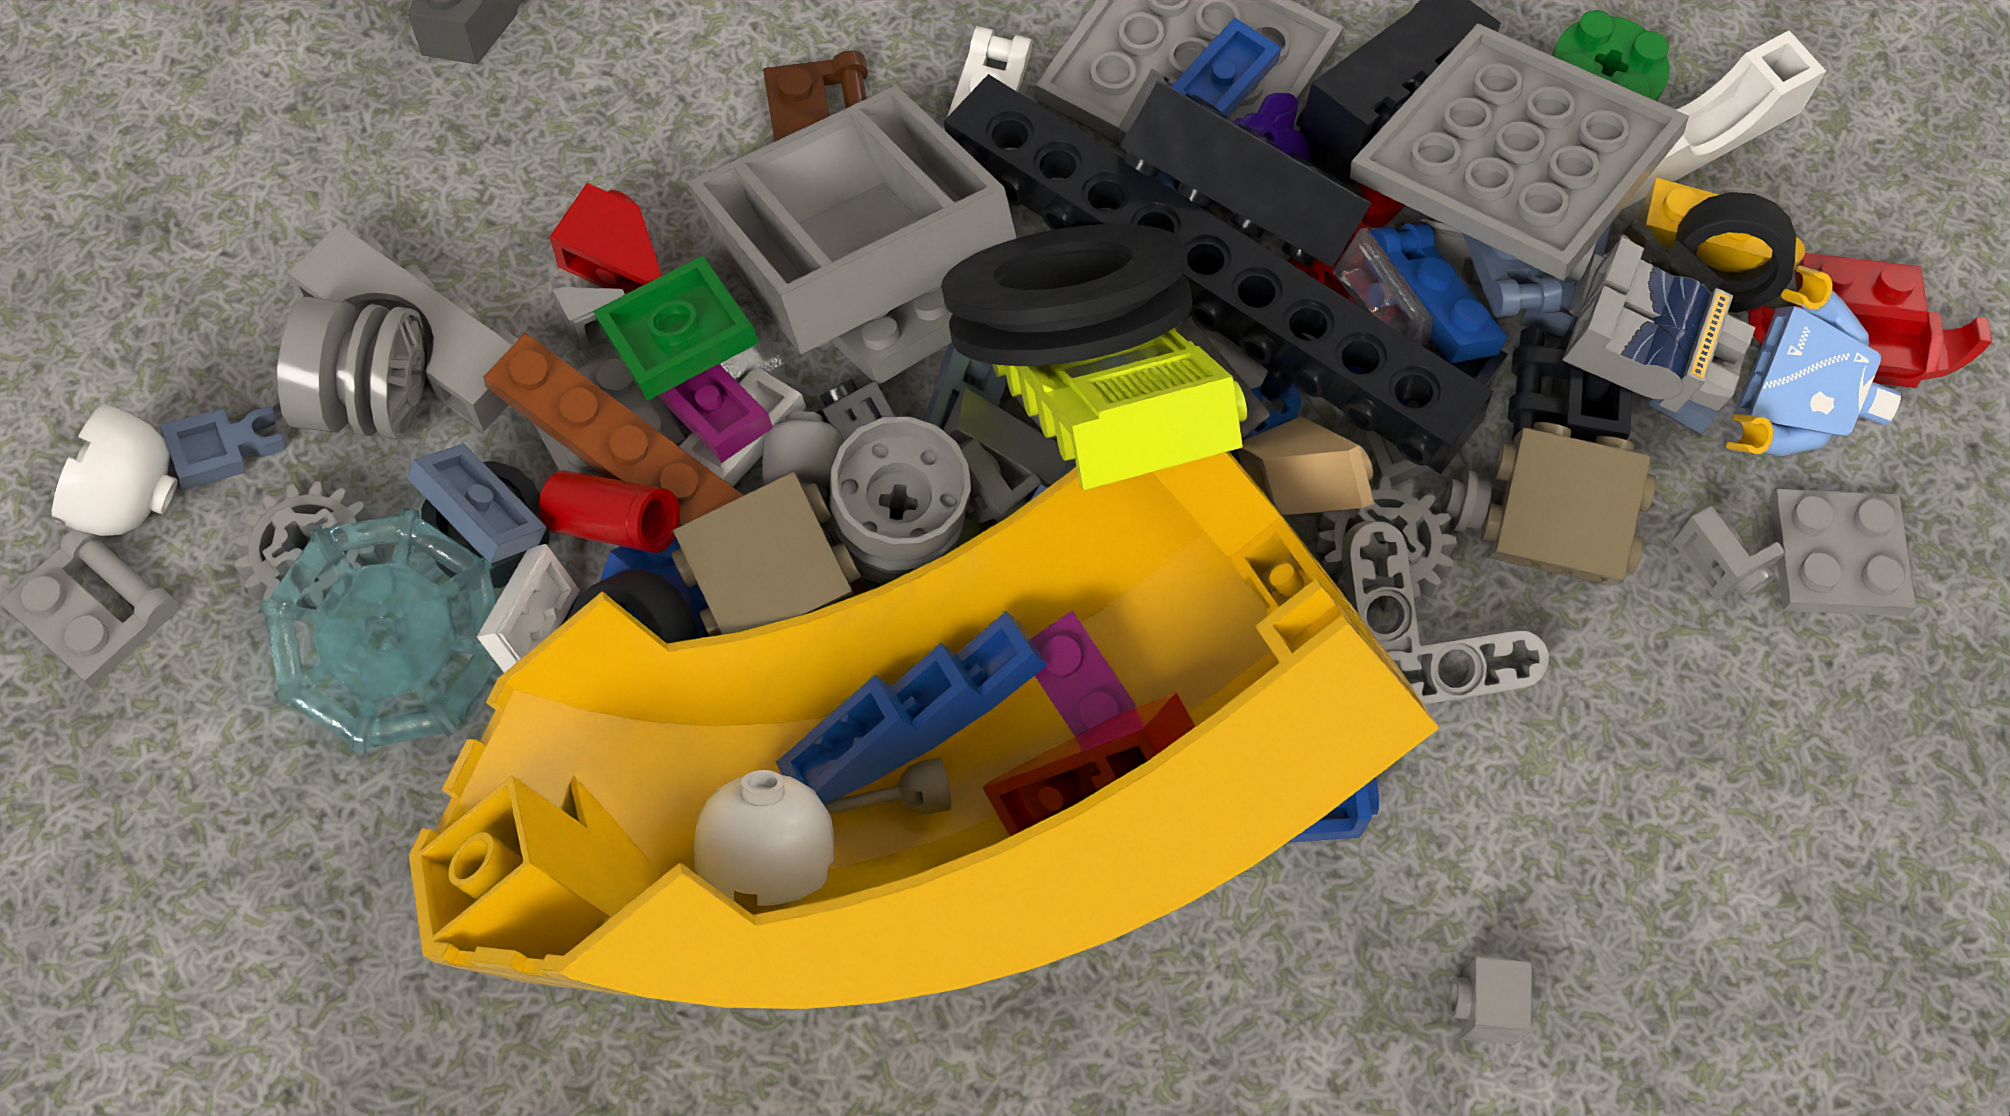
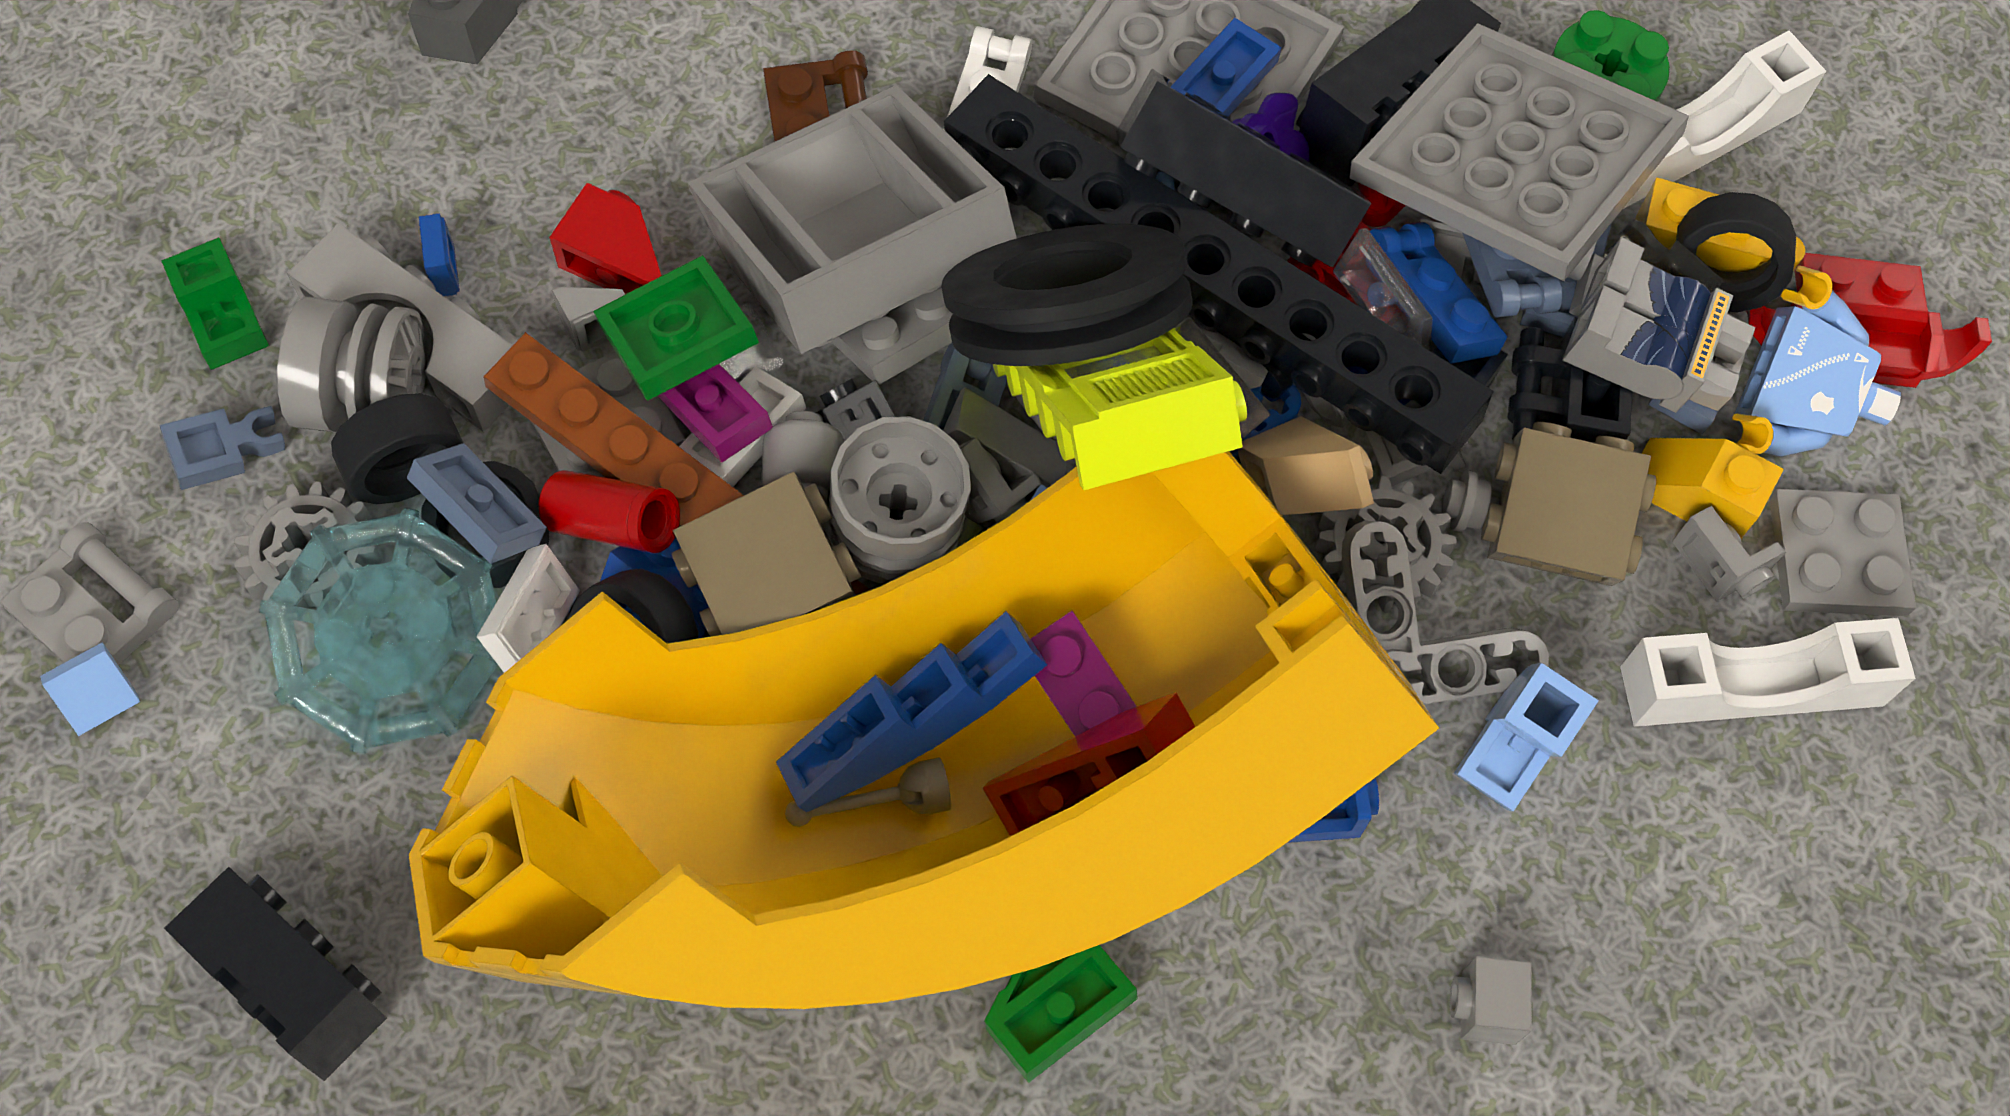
(90, 689): none -> light blue tile
(115, 476): white cylinder -> none
(215, 303): none -> green slope
(278, 971): none -> black wedge
(382, 441): none -> black tyre
(439, 254): none -> blue tile
(764, 839): white cylinder -> none
(1057, 1008): none -> green wing
(1523, 729): none -> light blue brick
(1711, 473): none -> yellow slope
(1825, 671): none -> white arch

